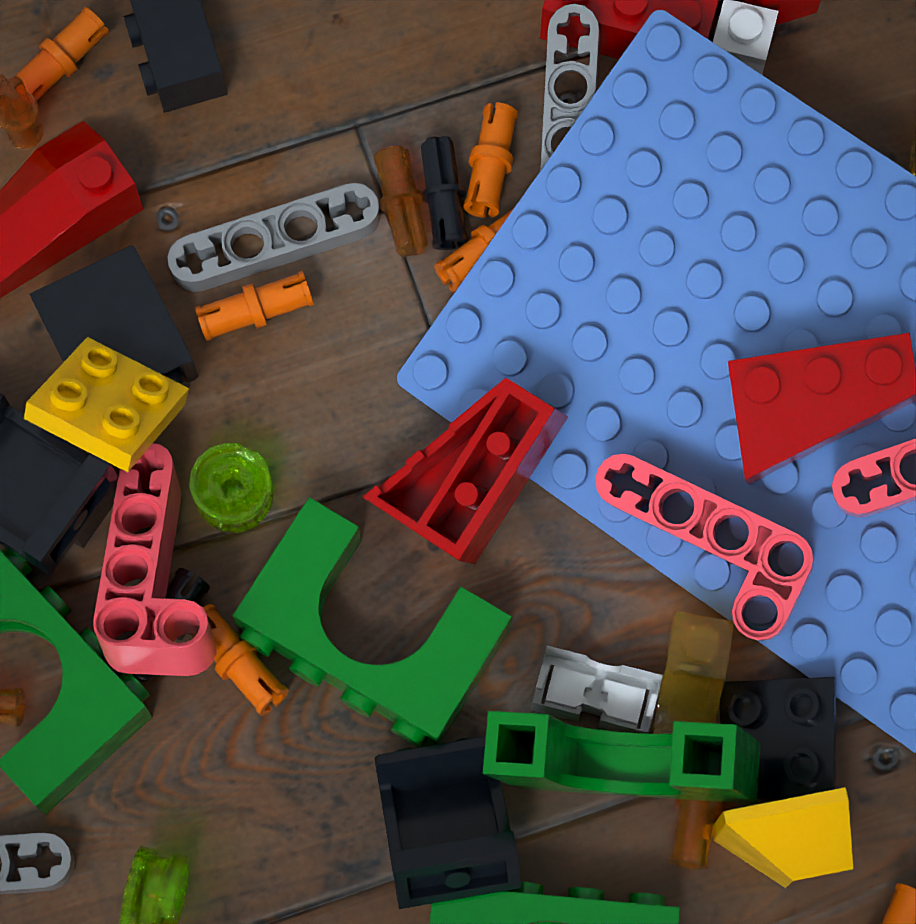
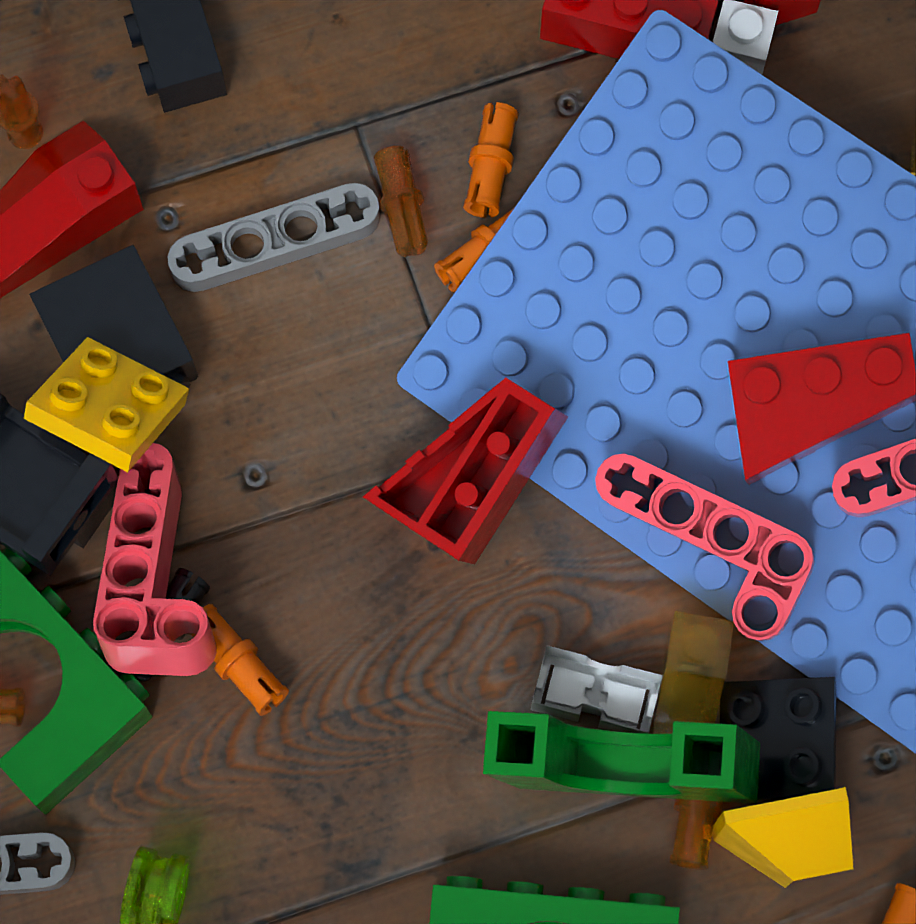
(62, 53): orange pin -> none
(231, 487): clear neon green wheel -> none
(254, 305): orange pin -> none
(416, 693): green arch -> none
(443, 193): black axle -> none
(445, 824): black panel -> none
(556, 113): light grey beam -> none

